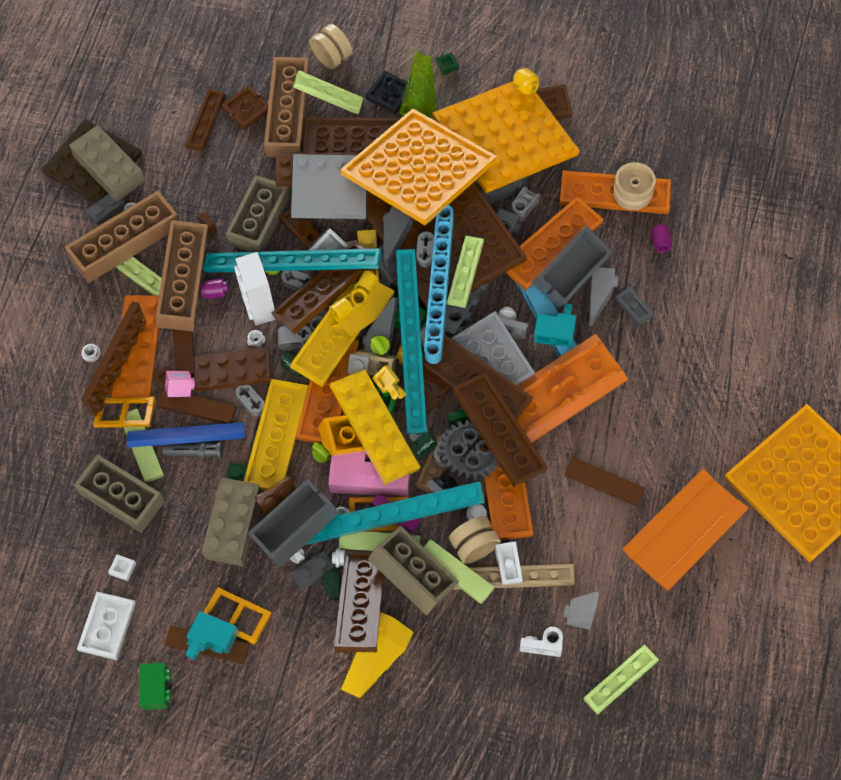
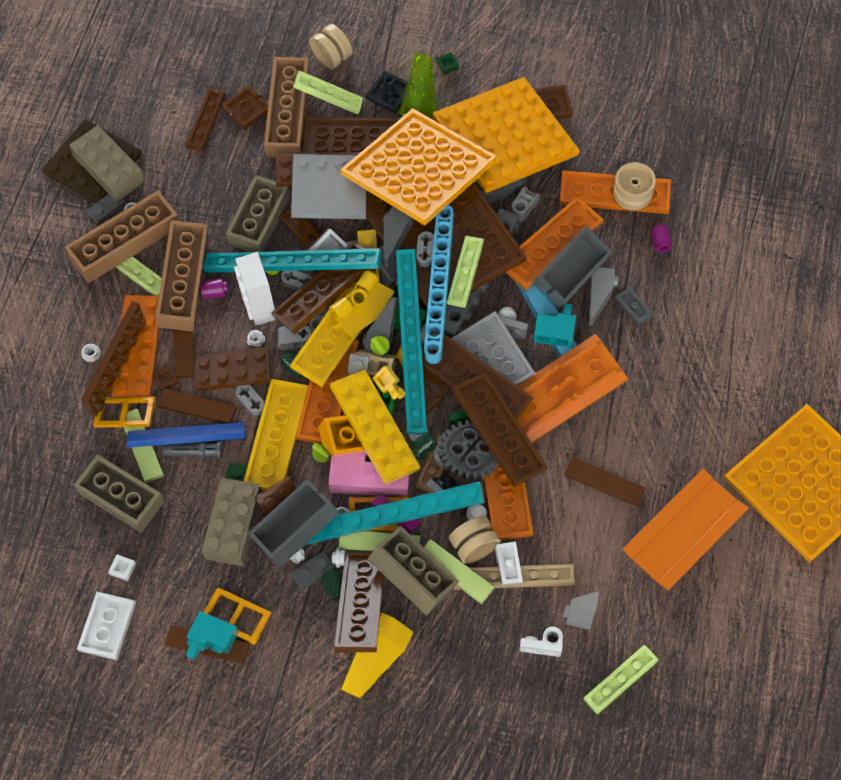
(154, 686): green brick -> none
(179, 384): bright pink brick -> none
(204, 219): reddish brown tile -> none
(525, 81): yellow head -> none

